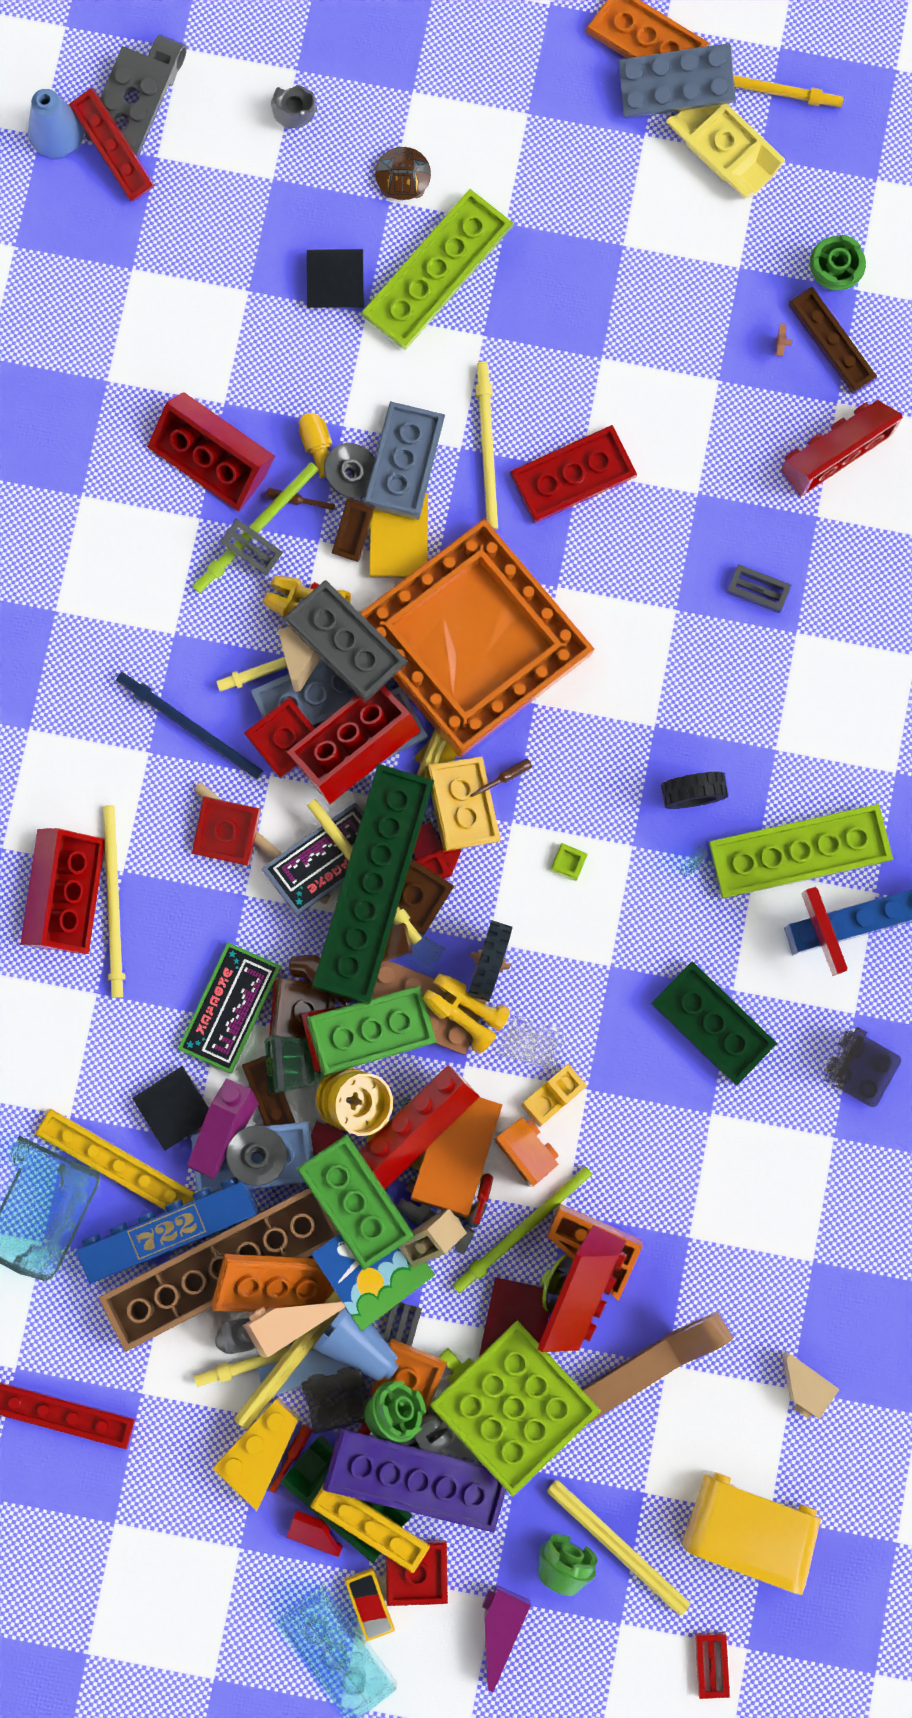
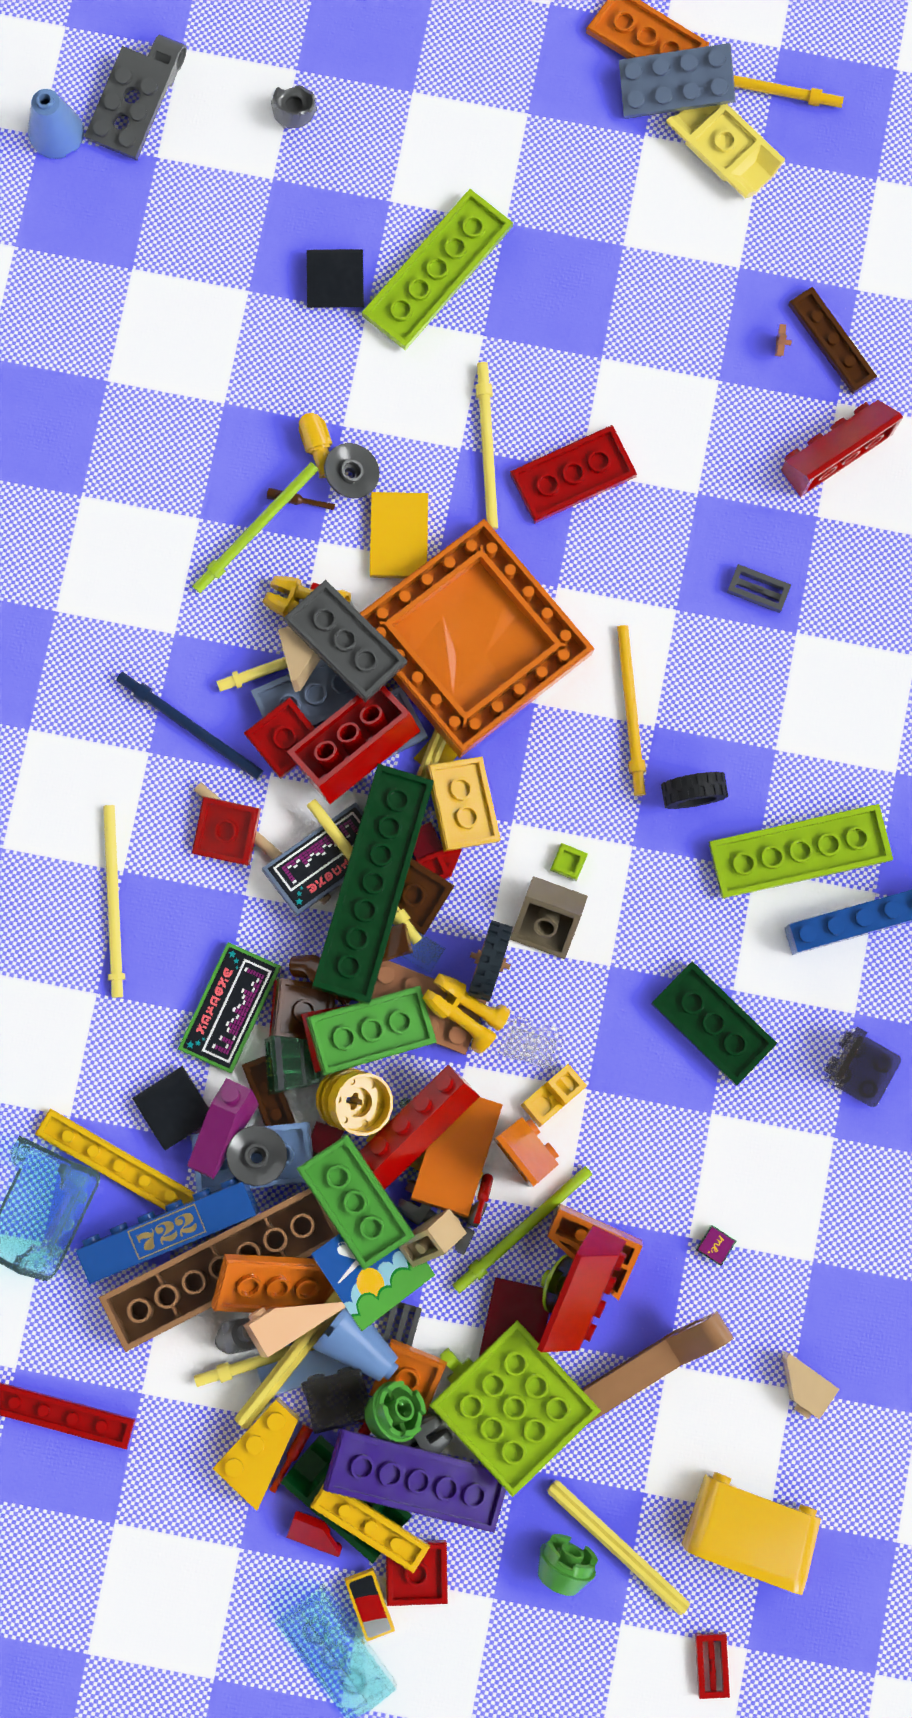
(62, 891): red slope -> none
(112, 144): red tile -> none
(210, 450): red slope -> none
(271, 561): dark grey tile -> none
(353, 529): reddish brown tile -> none
(403, 173): reddish brown dish -> none
(404, 460): sand blue tile -> none
(503, 1622): magenta slope -> none
(506, 775): reddish brown piece -> none
(549, 917): none -> dark tan slope
(637, 765): none -> yellow bar
(694, 861): clear light blue tile -> none
(715, 1245): none -> magenta tile
(824, 931): red tile -> none
(837, 263): bright green cone -> none

